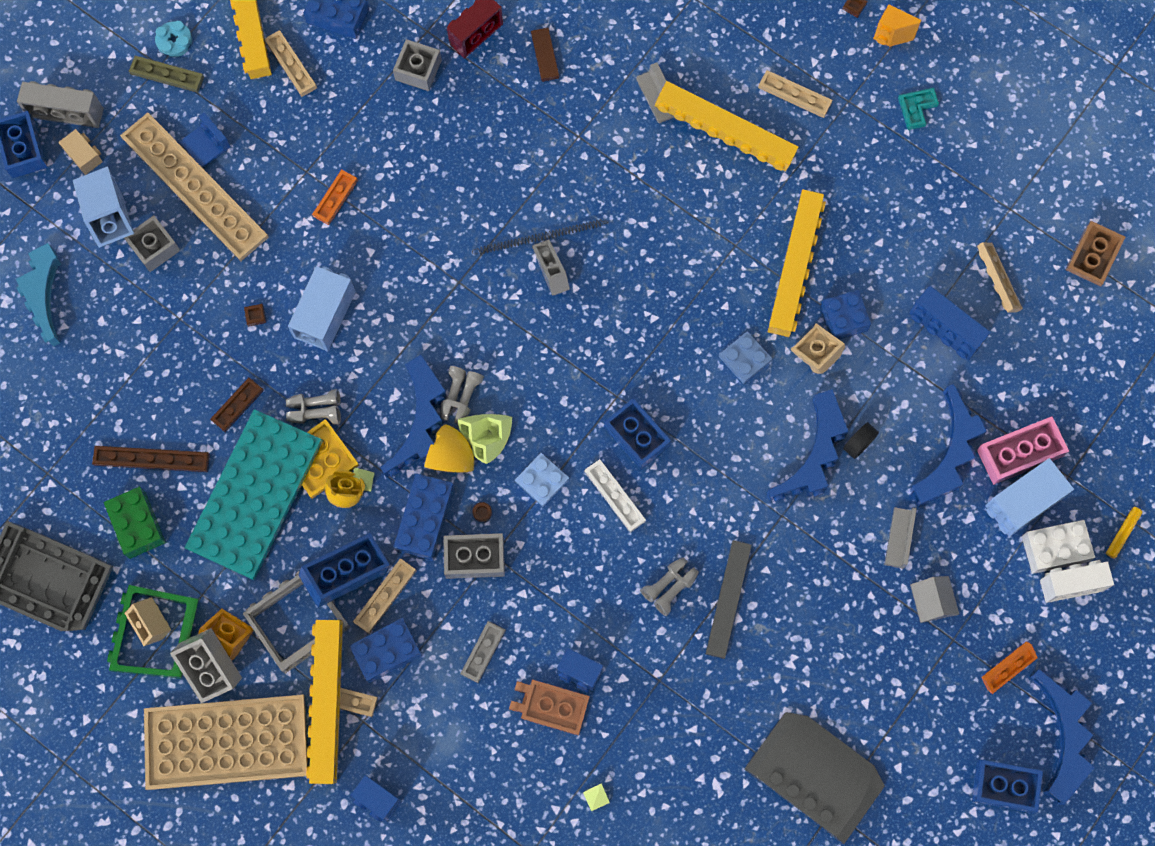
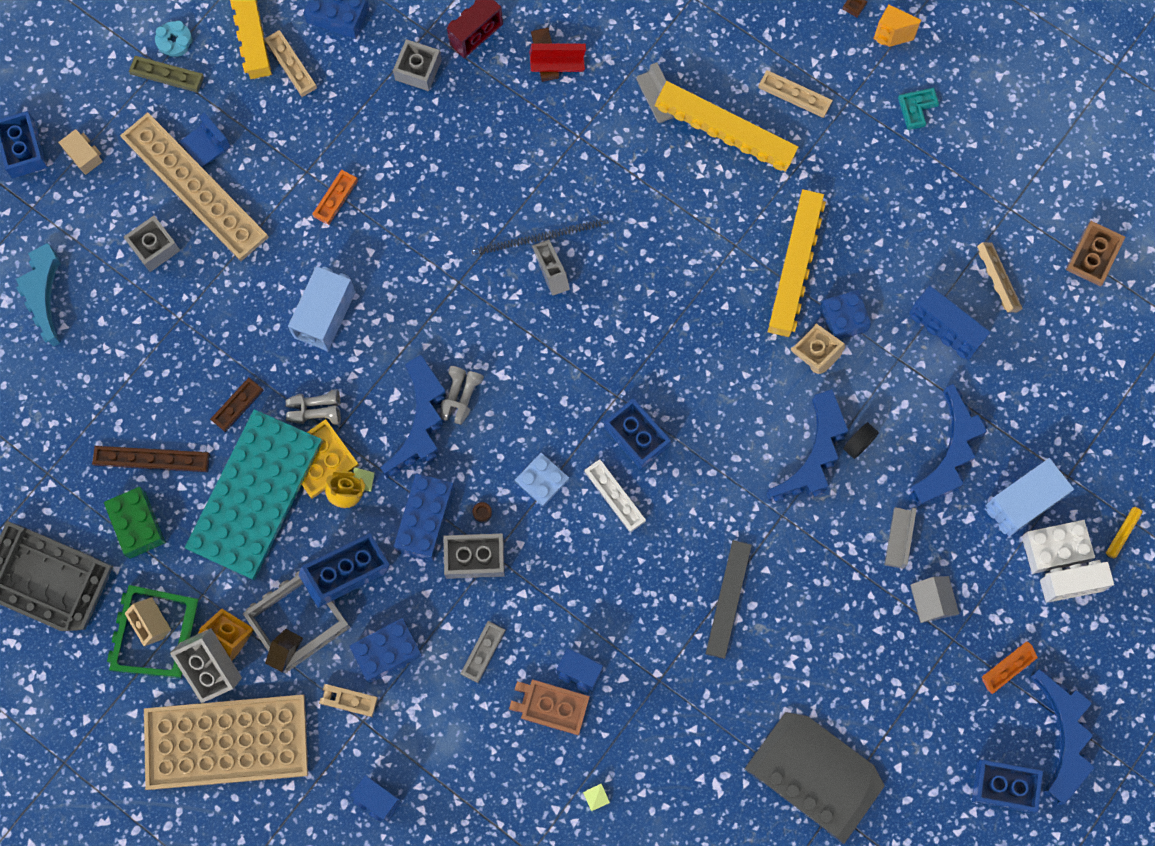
(60, 104): light grey brick -> none
(103, 207): light blue brick -> none
(255, 315): reddish brown tile -> none
(283, 649): none -> dark brown slope
(325, 702): yellow brick -> none
(384, 596): tan plate -> none
(450, 452): yellow brick -> none
(486, 434): yellowish green brick -> none
(557, 57): none -> red panel
(652, 591): light grey piece -> none
(745, 357): medium blue plate -> none
(1022, 450): bright pink brick -> none

